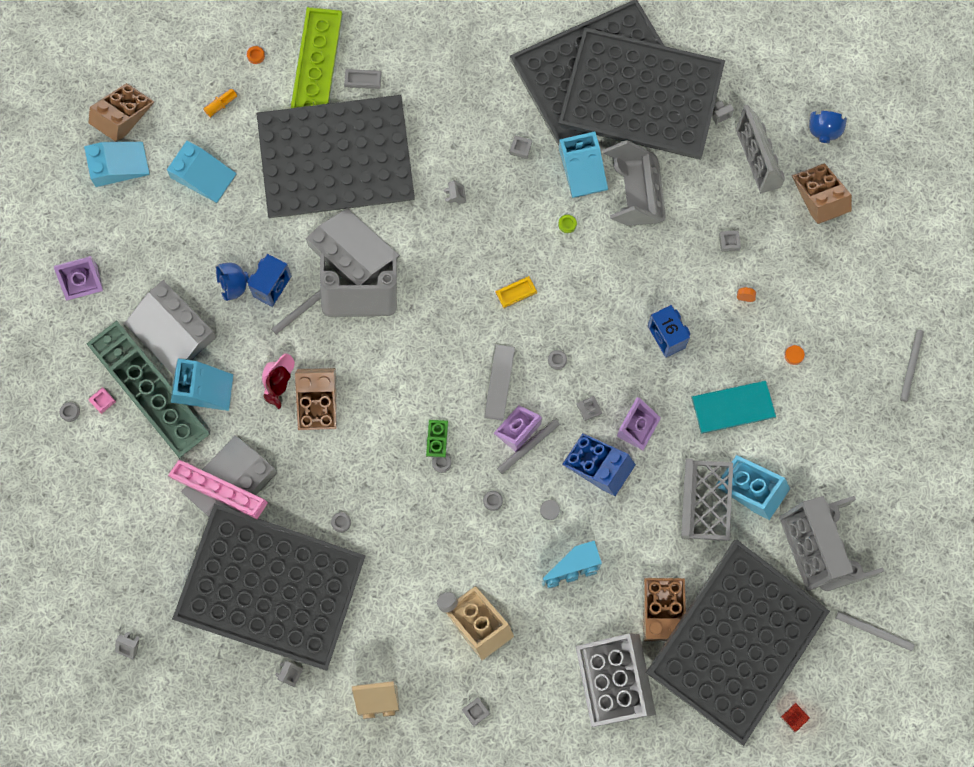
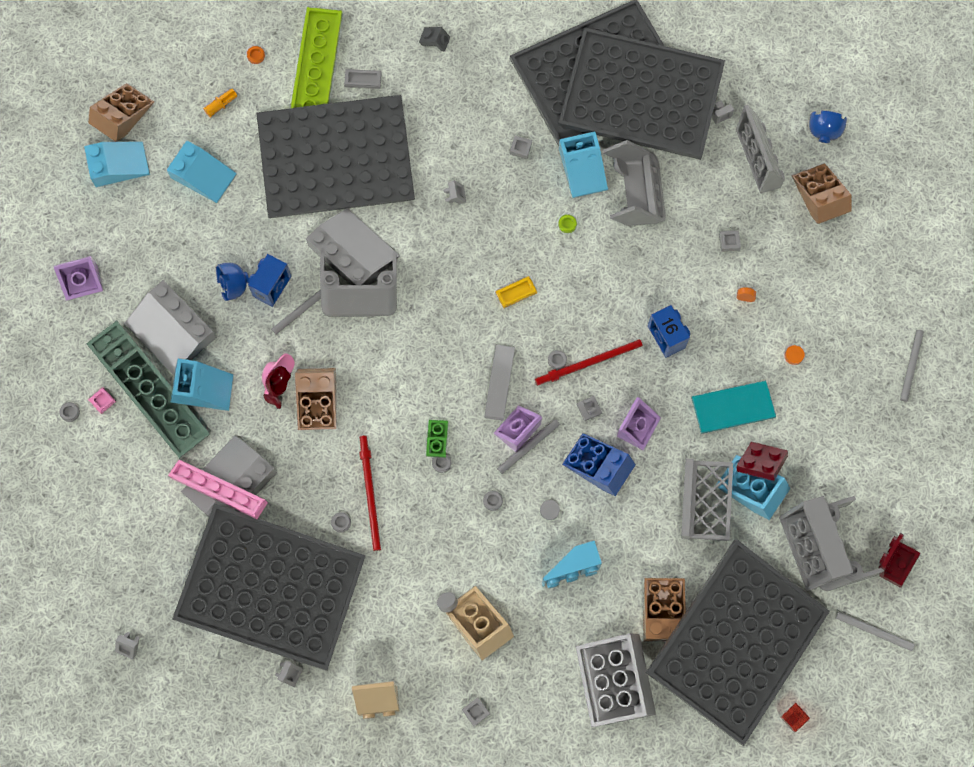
(365, 456): none -> red bar
(435, 37): none -> dark grey bracket
(554, 375): none -> red bar
(762, 461): none -> dark red plate
(898, 561): none -> dark red bracket

